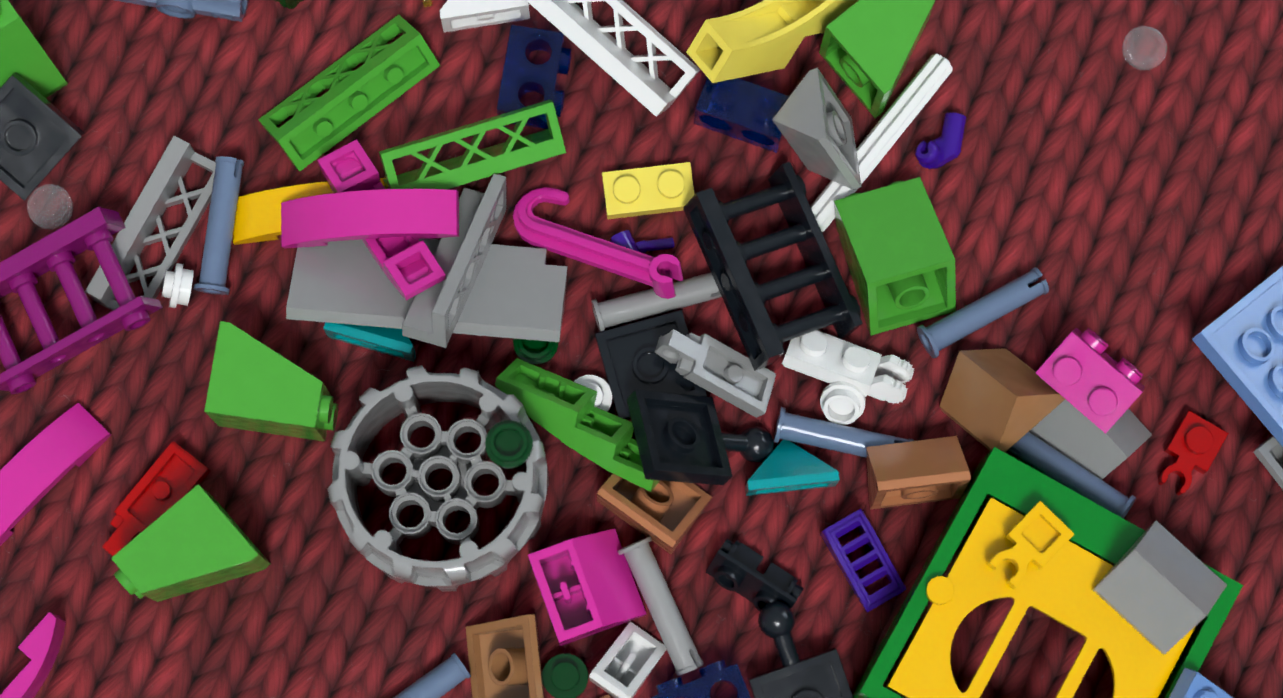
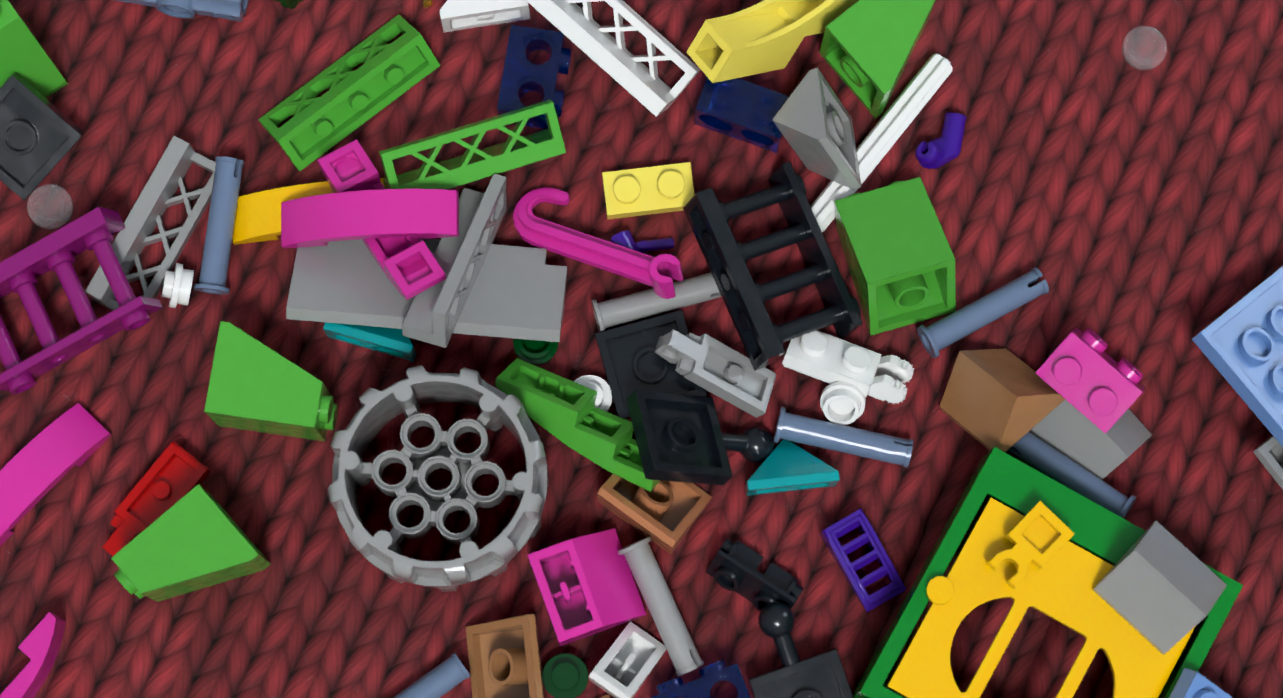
(509, 444): dark green plate -> none
(916, 472): nougat slope -> none
(1193, 447): red plate -> none

